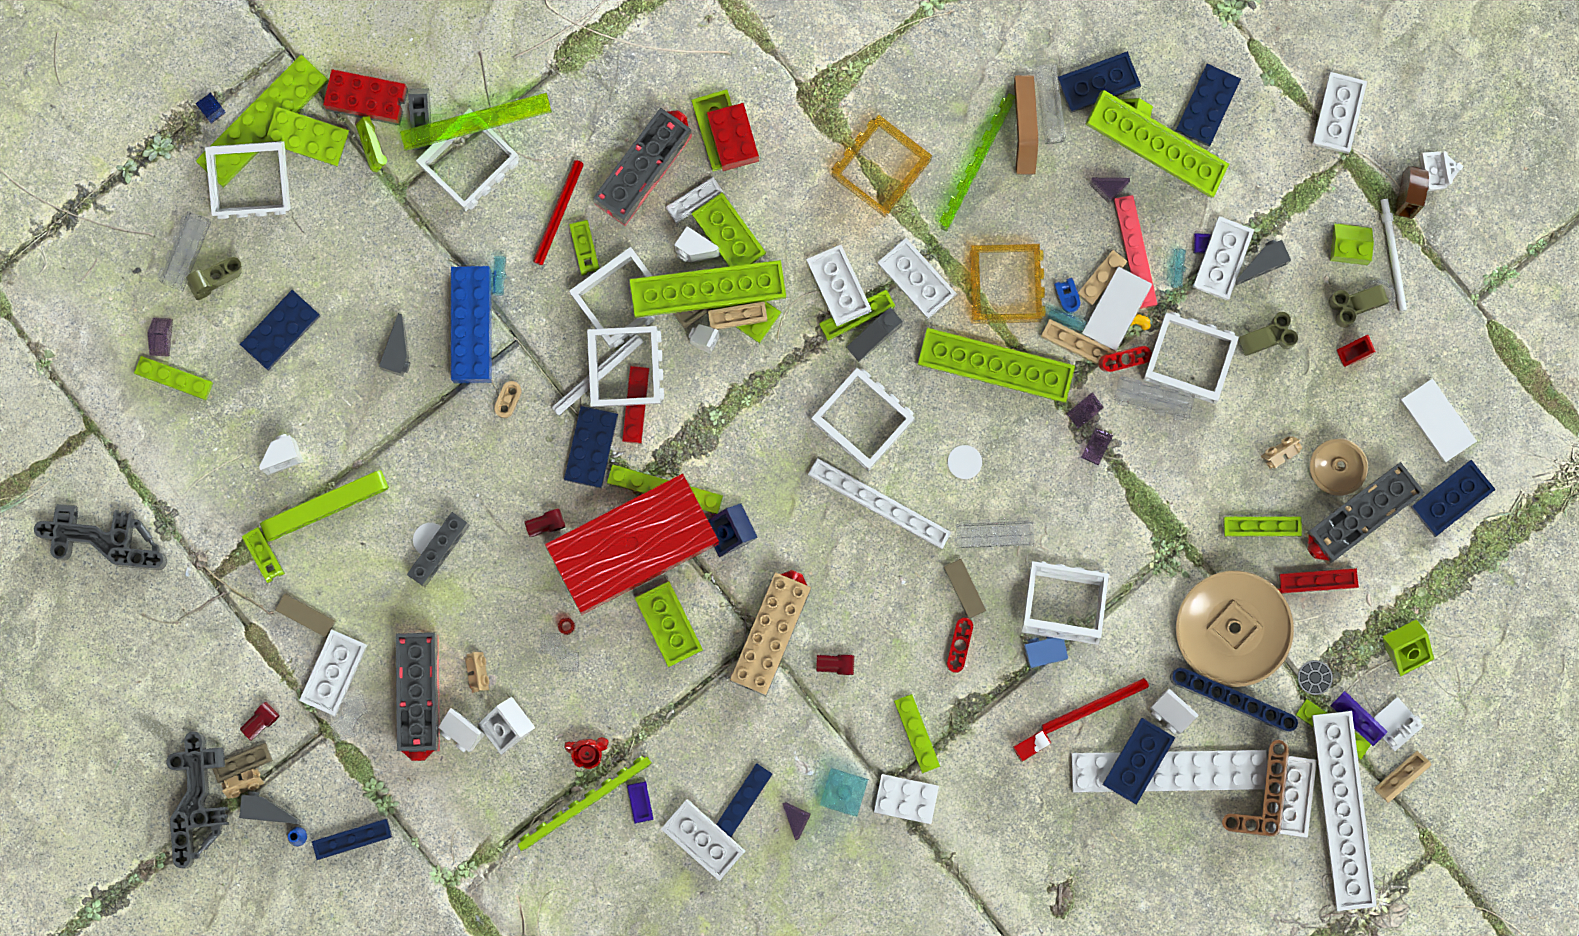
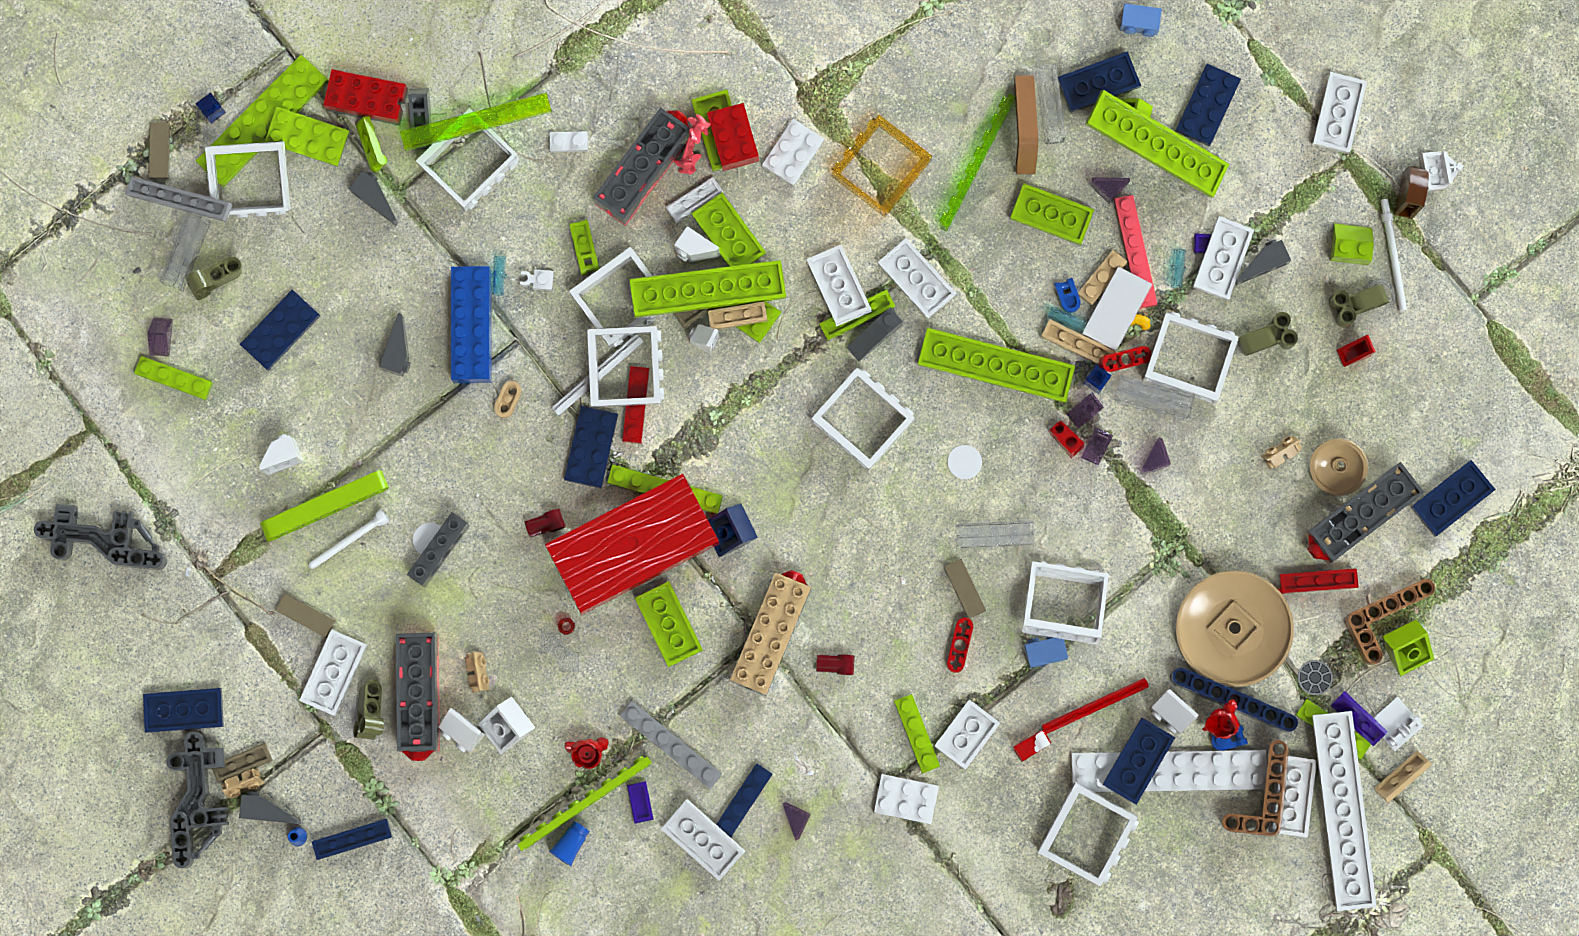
(159, 150): none -> dark tan tile
(178, 199): none -> light grey plate
(183, 710): none -> dark blue plate
(262, 554): lime plate -> none
(263, 717): dark red piece -> none
(369, 724): none -> olive piece
(370, 192): none -> dark grey slope
(379, 519): none -> white piece
(541, 279): none -> white plate
(558, 212): red axle -> none
(569, 141): none -> white plate
(570, 843): none -> blue plant
(671, 745): none -> light grey plate
(689, 159): none -> coral piece
(793, 152): none -> white plate
(844, 792): clear light blue brick -> none
(879, 503): white tile -> none
(967, 734): none -> white plate
(1040, 311): clear yellow window -> none
(1052, 214): none -> lime plate
(1059, 819): none -> white window
(1066, 438): none -> red leg
(1097, 379): none -> clear blue brick
(1140, 20): none -> medium blue brick
(1157, 459): none -> clear purple slope
(1219, 719): none -> red hair
(1224, 744): none -> blue plate
(1262, 526): lime plate -> none
(1382, 611): none -> medium nougat beam
(1438, 420): white tile -> none

